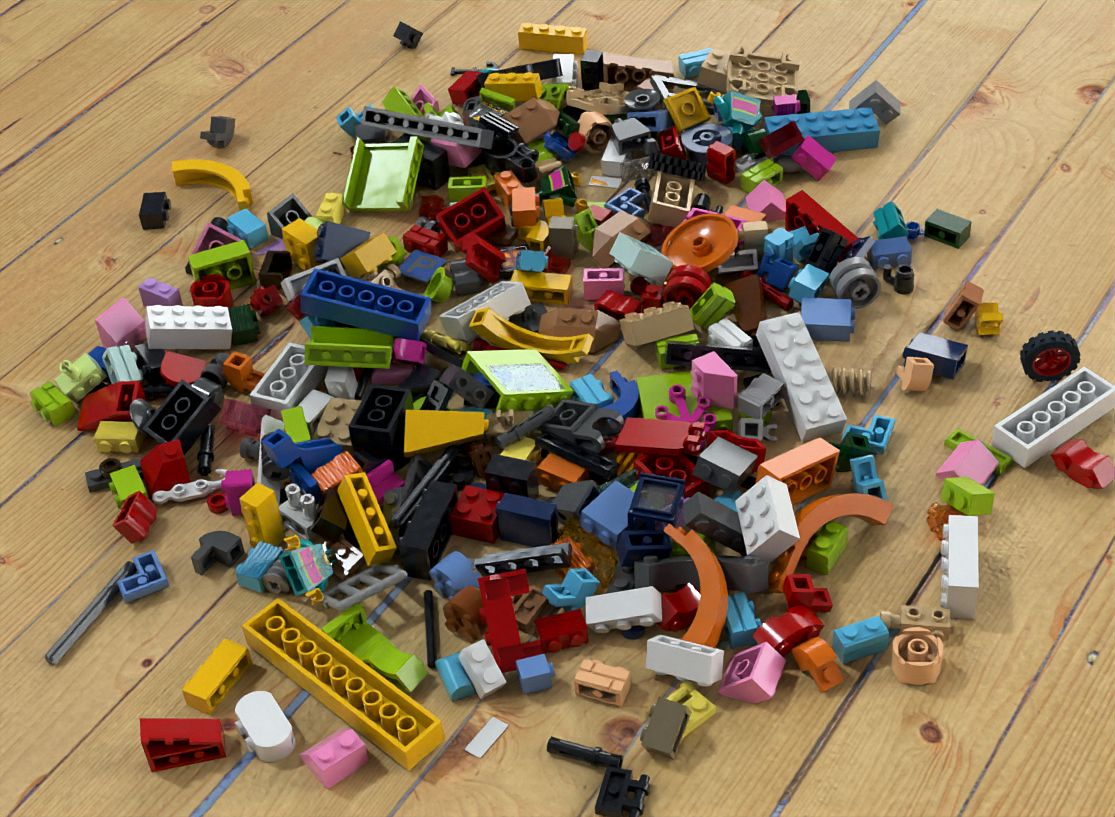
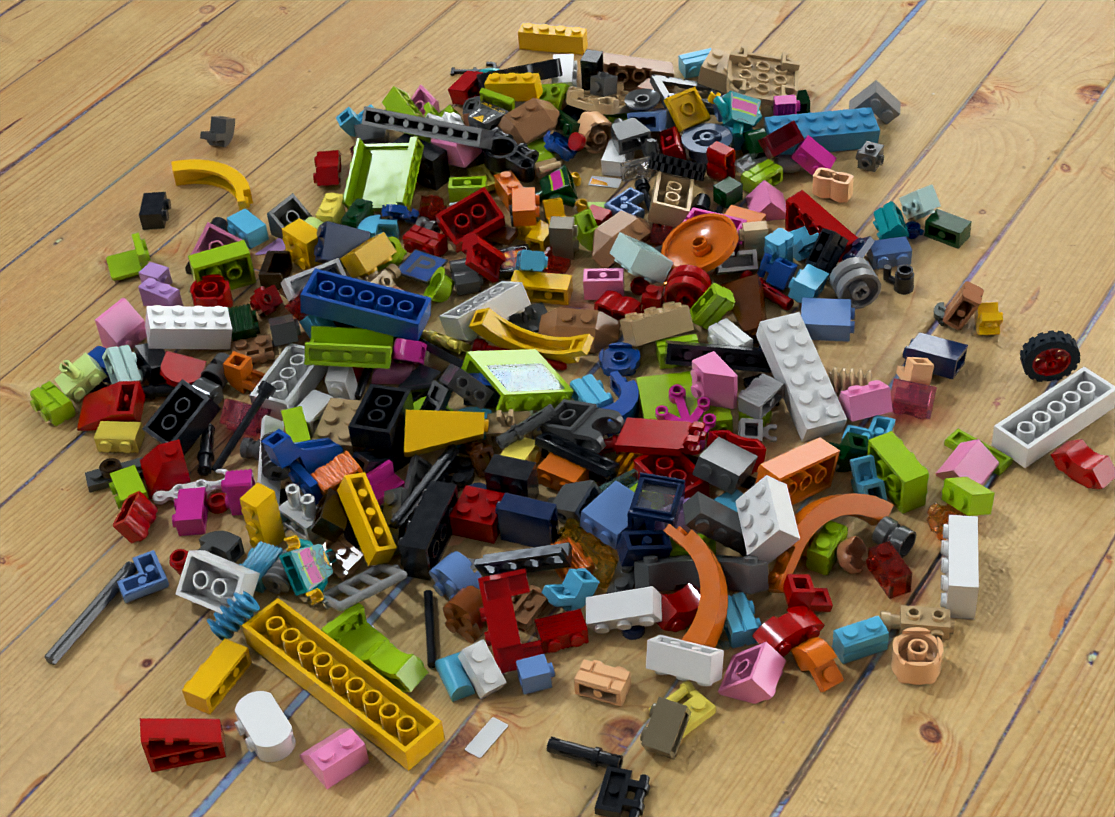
(129, 262): none -> lime bracket
(140, 413): dark grey dish -> none
(156, 271): none -> lavender brick
(178, 559): none -> red cone
(191, 511): none -> dark pink brick
(213, 580): none -> white brick
(234, 615): none -> dark azure piece
(258, 348): none -> medium nougat plate
(264, 392): none -> black piece
(284, 329): none -> dark grey brick
(327, 168): none -> red brick
(357, 212): none -> dark green brick
(376, 226): none -> medium azure brick
(400, 212): none -> blue plate
(407, 35): black brick -> none
(498, 124): black tile -> none
(603, 84): none -> dark grey brick
(609, 359): none -> blue plate
(727, 192): none -> dark green brick
(832, 185): none -> light nougat brick
(850, 554): none -> nougat hair
(866, 400): none -> bright pink slope
(870, 156): none -> dark grey brick
(889, 569): none -> clear red brick
(900, 470): none -> lime brick
(900, 537): none -> dark grey wheel
(912, 398): none -> clear pink brick
(920, 203): none -> light aqua brick
(939, 311): none -> pearl dark grey piece

